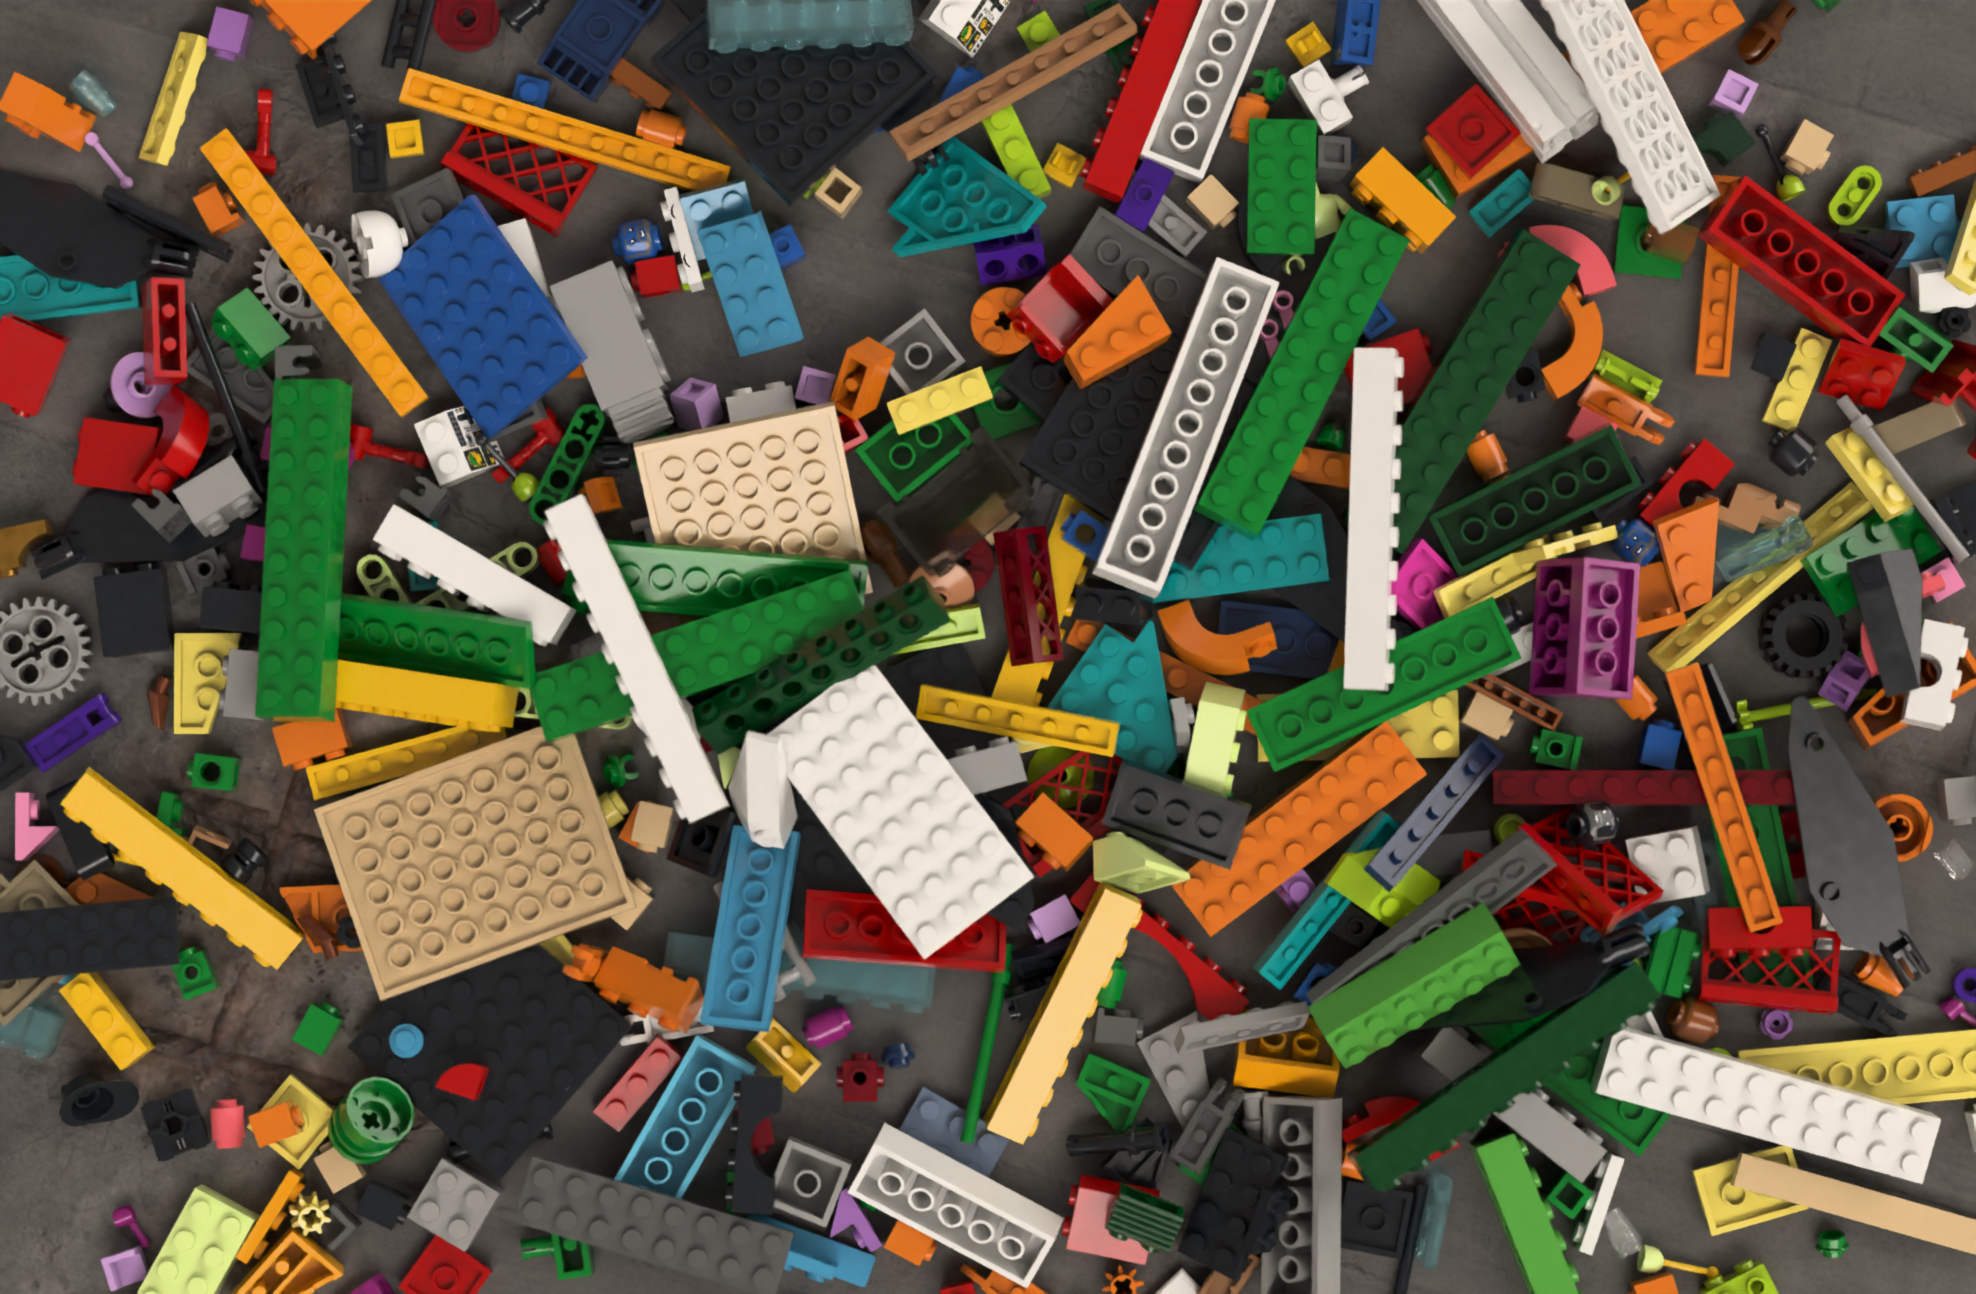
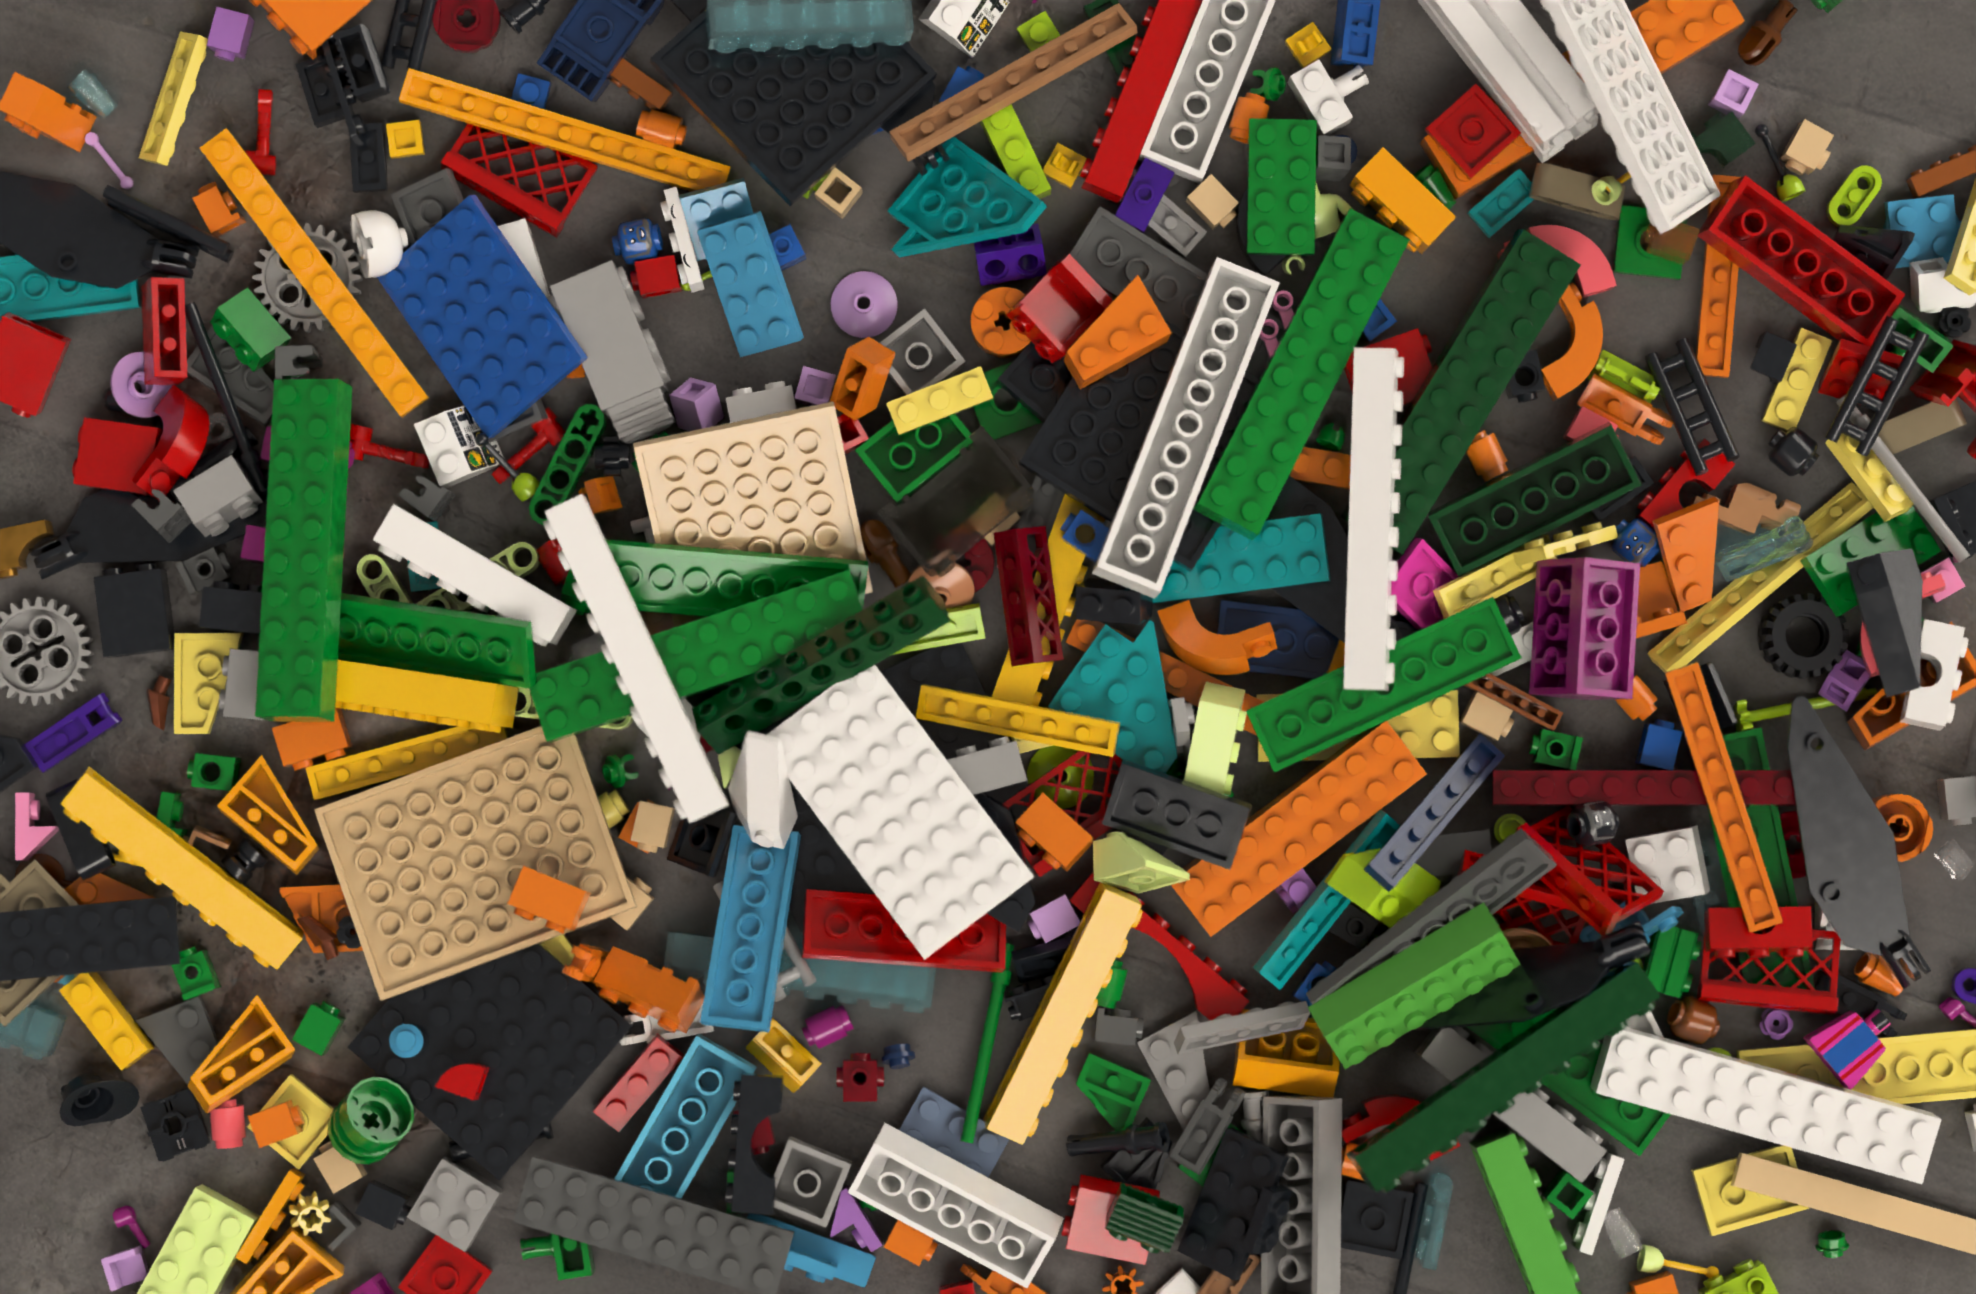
(182, 1035): none -> dark grey wing
(241, 1058): none -> light orange wedge
(267, 816): none -> light orange wedge
(361, 63): none -> black brick
(548, 899): none -> orange brick
(867, 321): none -> lavender dish
(1685, 426): none -> black bar
(1849, 1045): none -> torso
(1881, 406): none -> black bar

